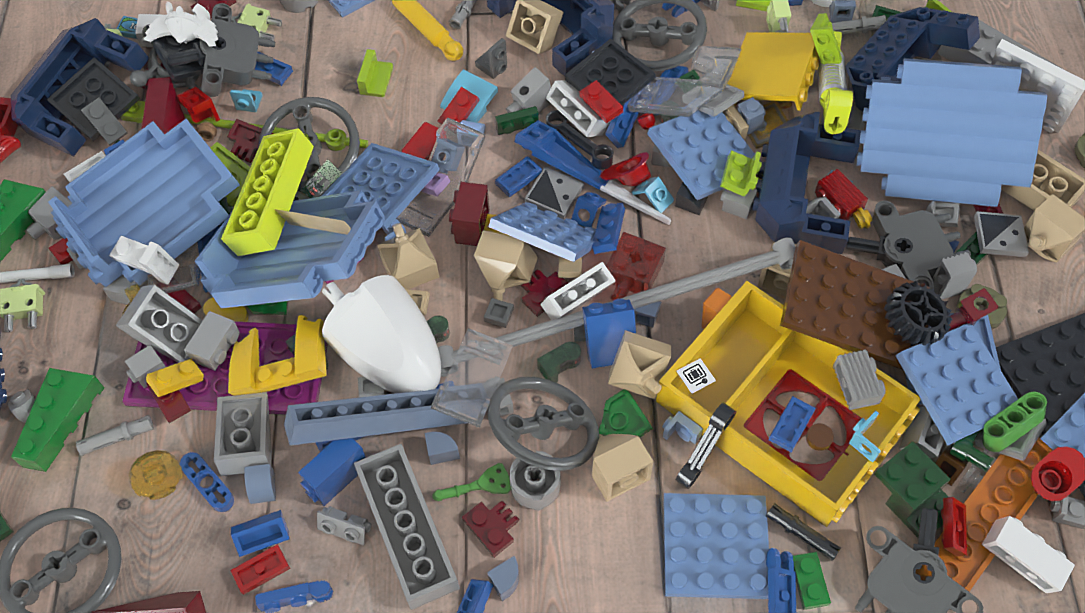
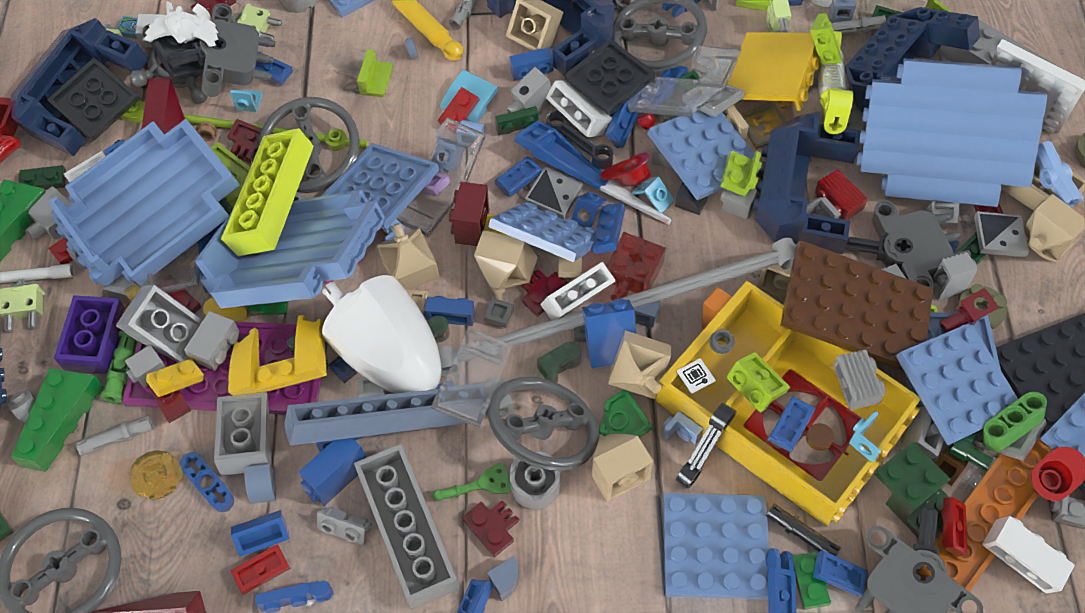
(44, 177): none -> dark green plate
(89, 334): none -> dark purple brick
(104, 121): dark grey plate -> none
(116, 374): none -> bright green piece
(148, 258): white bracket -> none
(198, 105): red panel -> none
(315, 222): tan sticker -> none
(321, 180): clear green leg -> none
(342, 369): none -> dark blue tile
(411, 48): none -> sand blue tile
(422, 142): red panel -> none
(441, 447): sand blue brick -> none
(456, 311): none -> blue piece
(493, 60): dark grey bracket -> none
(523, 63): none -> blue piece
(601, 101): red plate -> none
(722, 335): none -> dark grey plate
(754, 113): sand blue brick -> none
(757, 381): none -> lime bracket
(840, 573): none -> blue plate
(862, 218): yellow plate -> none
(923, 310): black gear -> none
(1057, 175): none -> light blue piece

